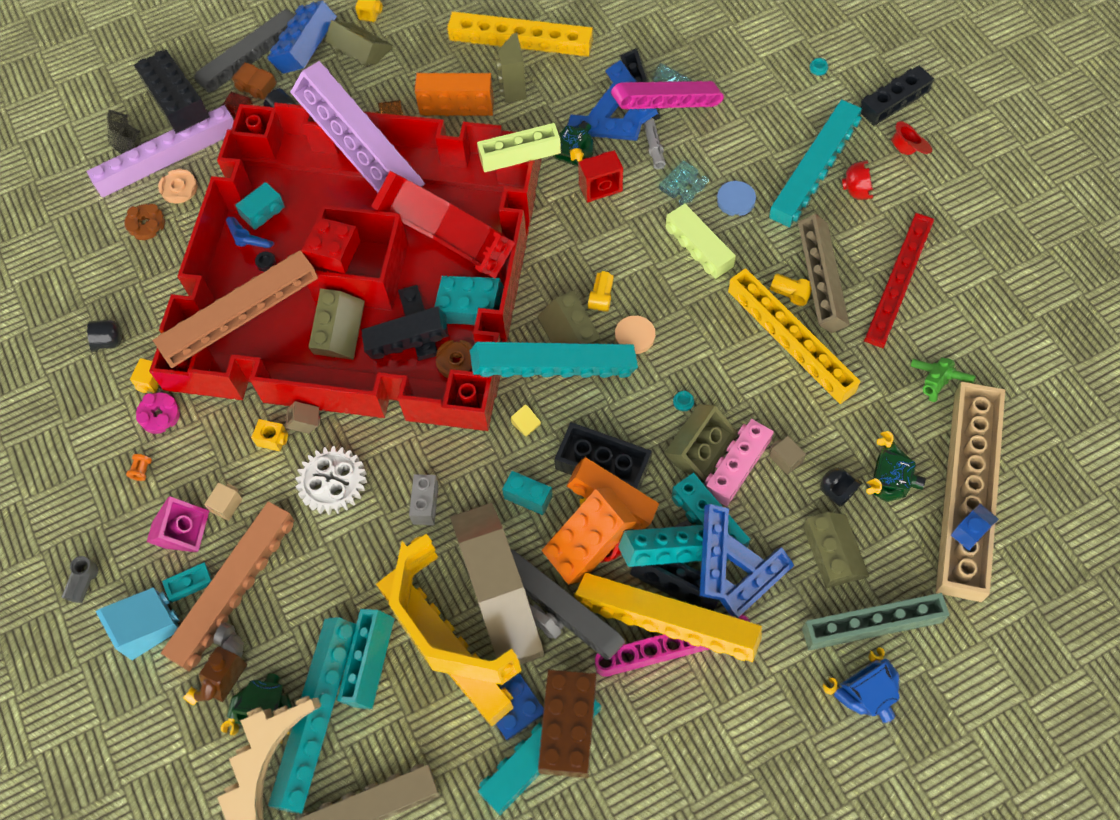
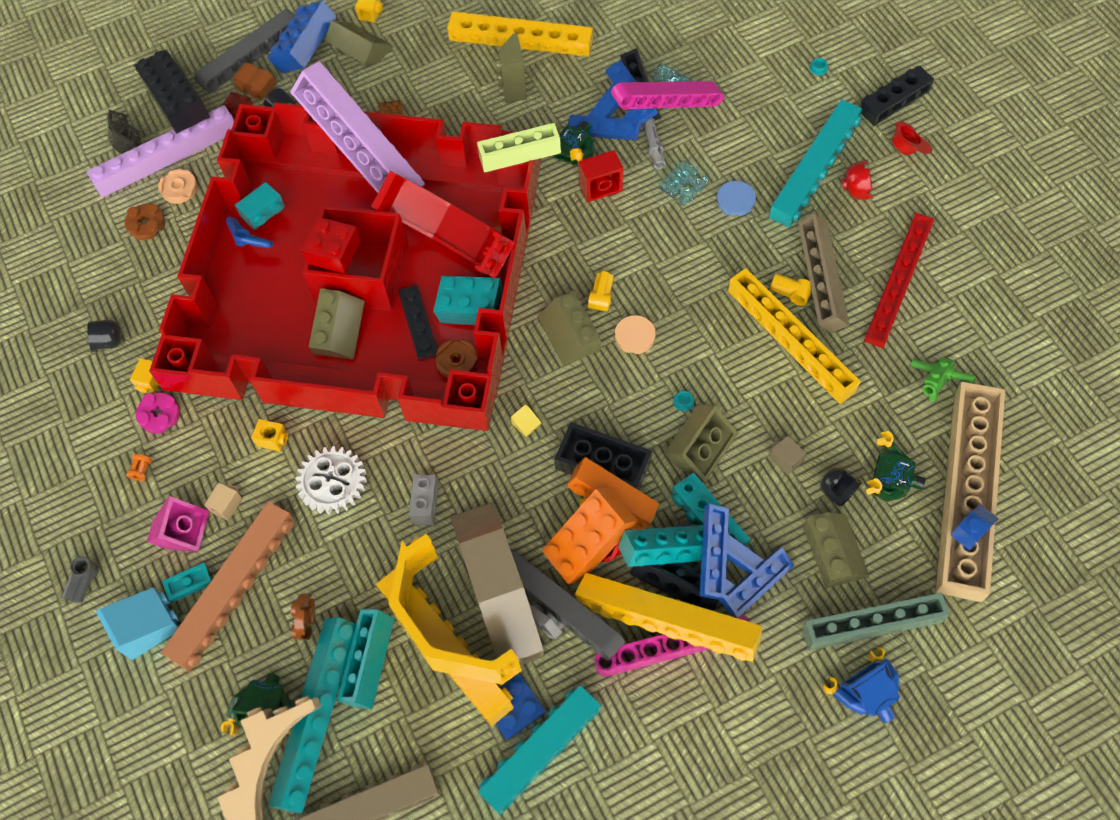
(221, 669): reddish brown torso -> none
(235, 309): nougat brick -> none
(265, 260): black tile -> none
(302, 417): dark tan brick -> none
(304, 615): none -> dark orange plate
(405, 333): black brick -> none
(454, 94): orange brick -> none
(527, 492): teal brick -> none
(552, 359): teal brick -> none
(567, 724): reddish brown brick -> none
(700, 241): yellowish green brick -> none
(739, 461): bright pink brick -> none

